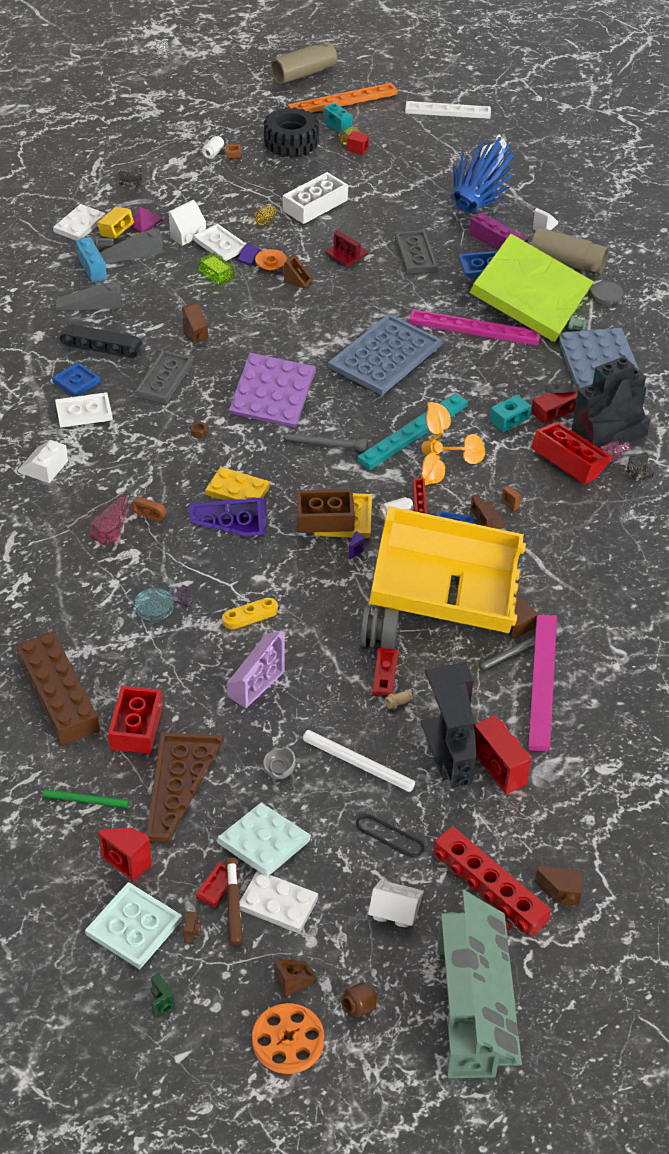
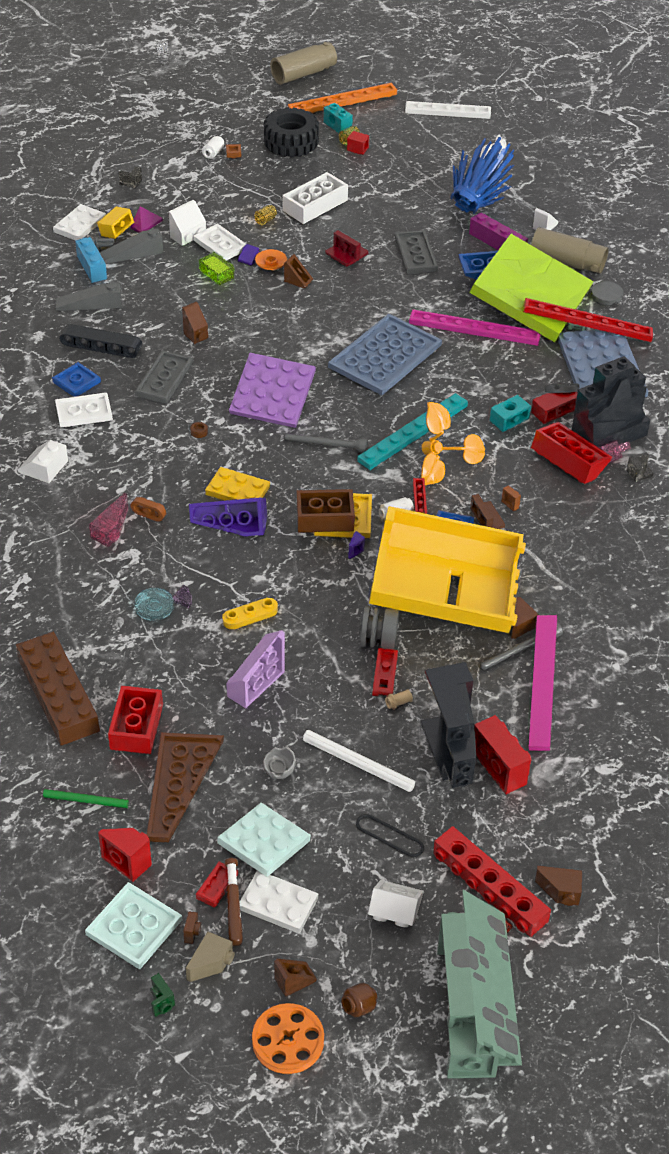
(210, 957): none -> dark tan slope
(588, 319): none -> red tile

